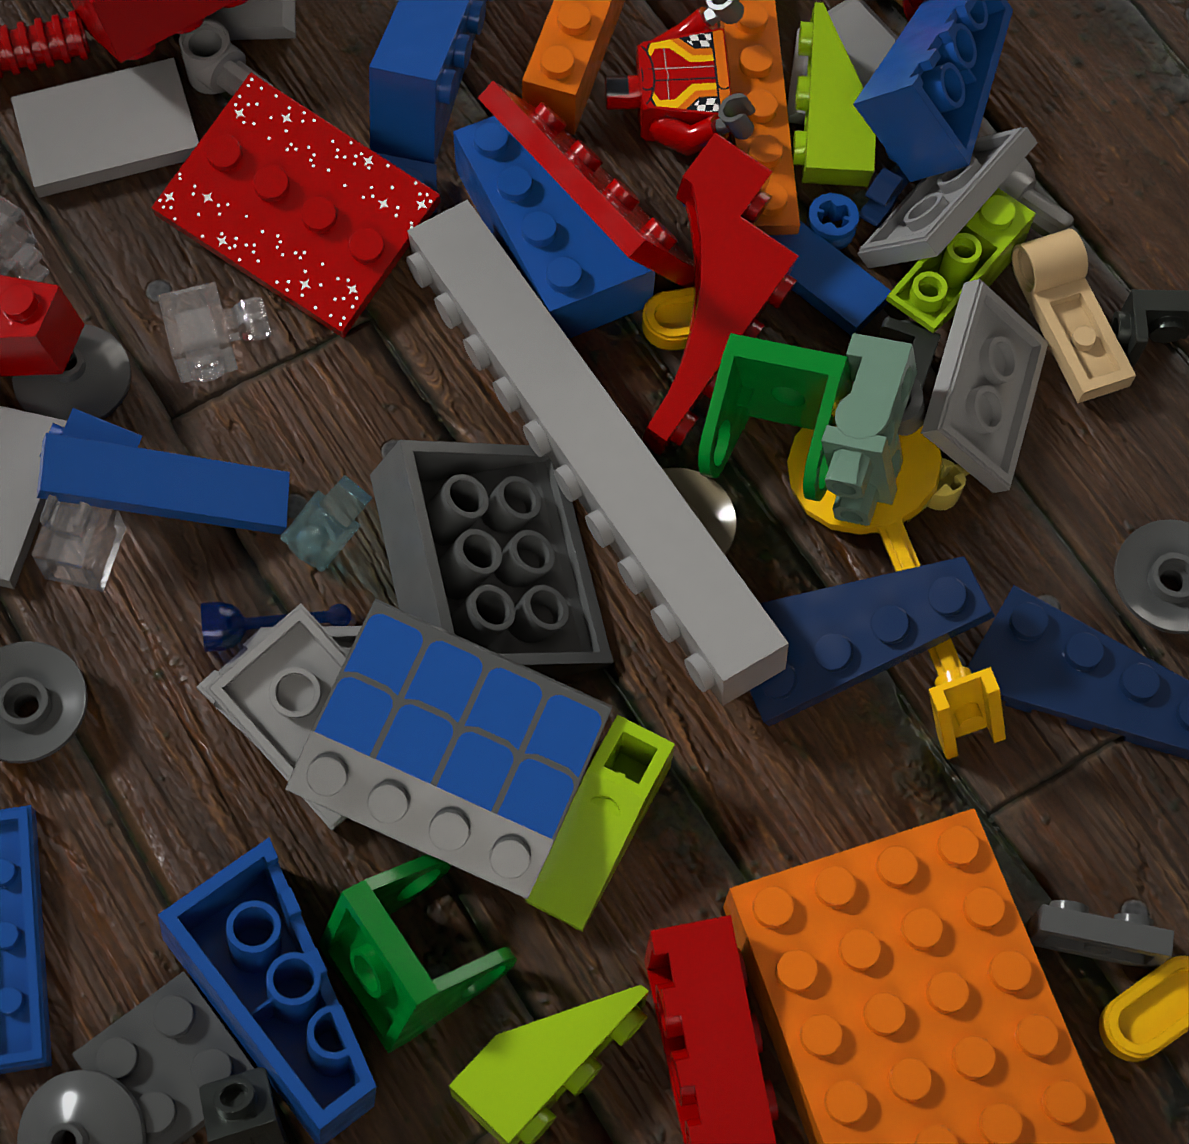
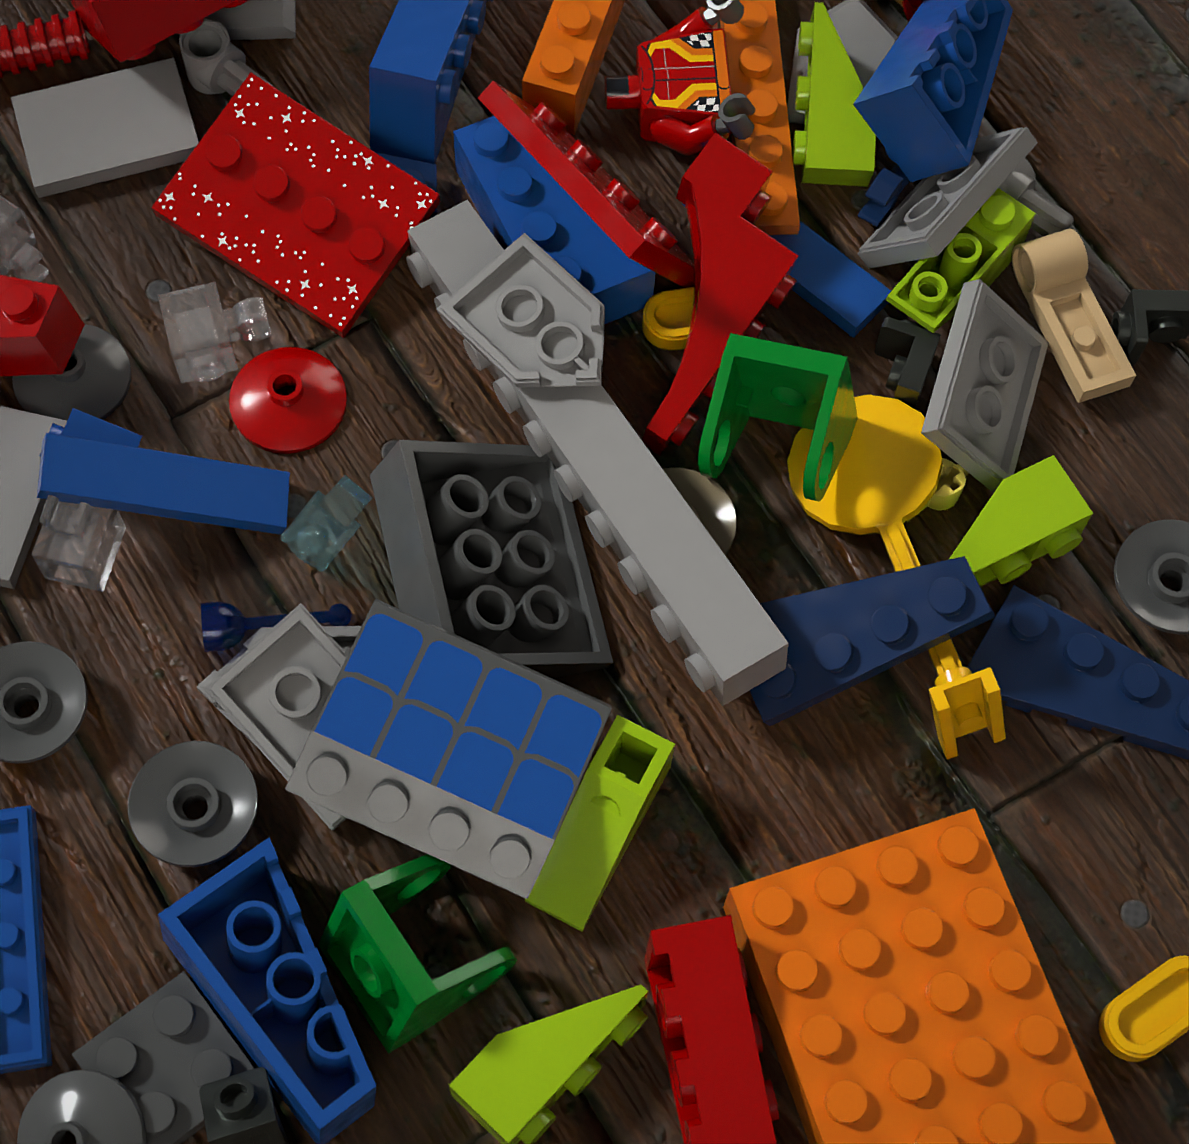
(187, 775): none -> dark grey dish
(294, 420): none -> red dish
(531, 319): none -> light grey tile
(837, 208): blue bush -> none
(865, 445): sand green hips -> none
(1024, 520): none -> lime slope
(1122, 939): dark grey plate -> none

